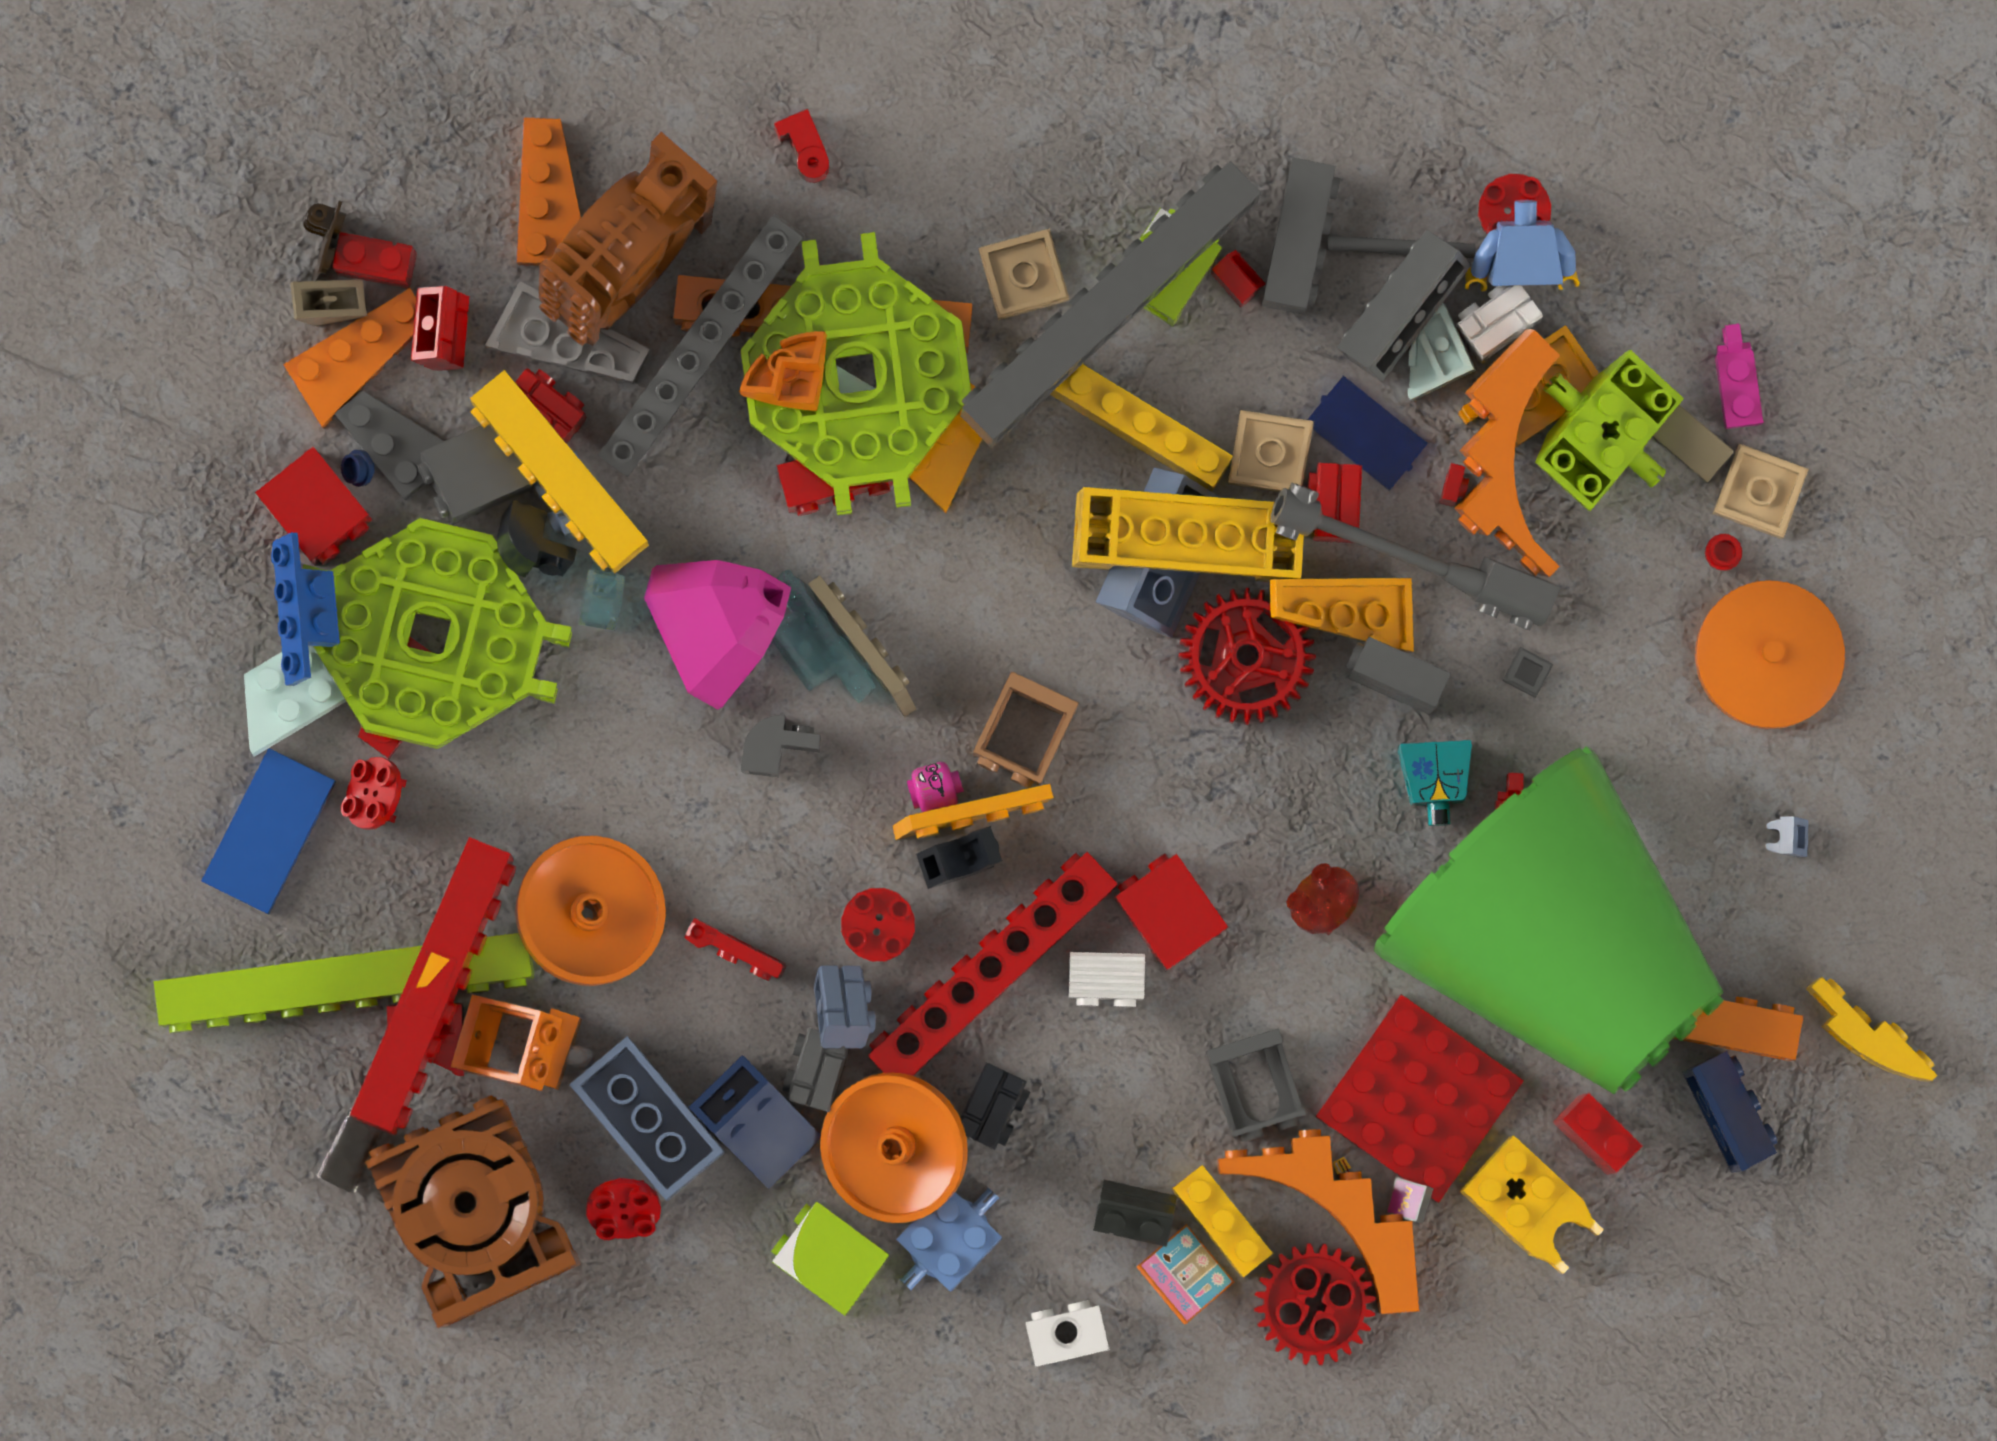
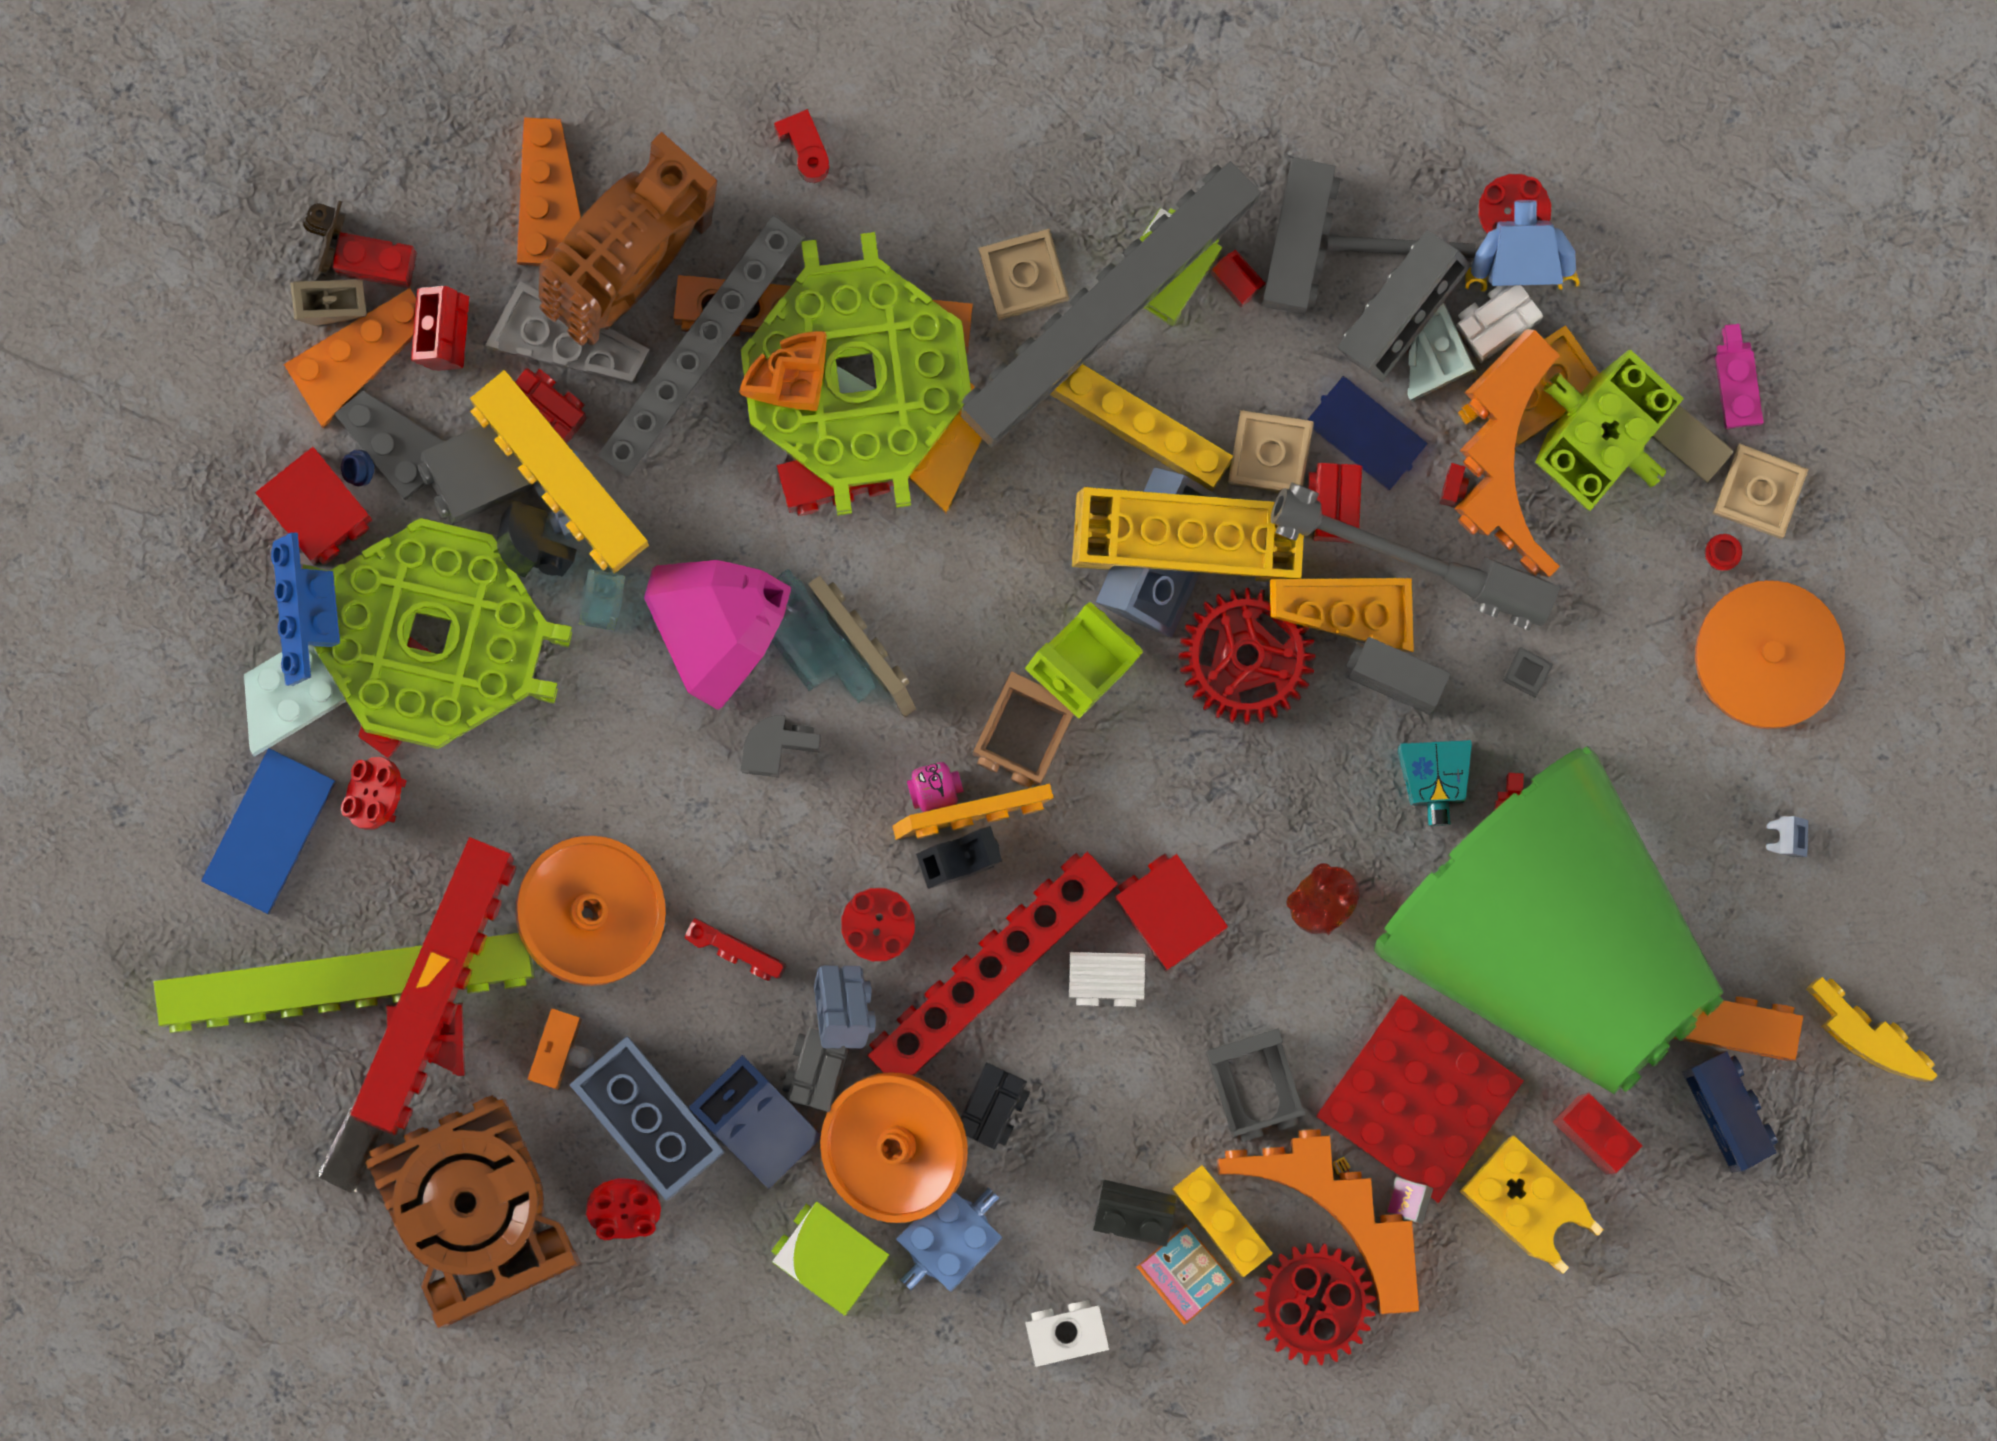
(484, 1018): orange window -> none
(1084, 660): none -> lime panel

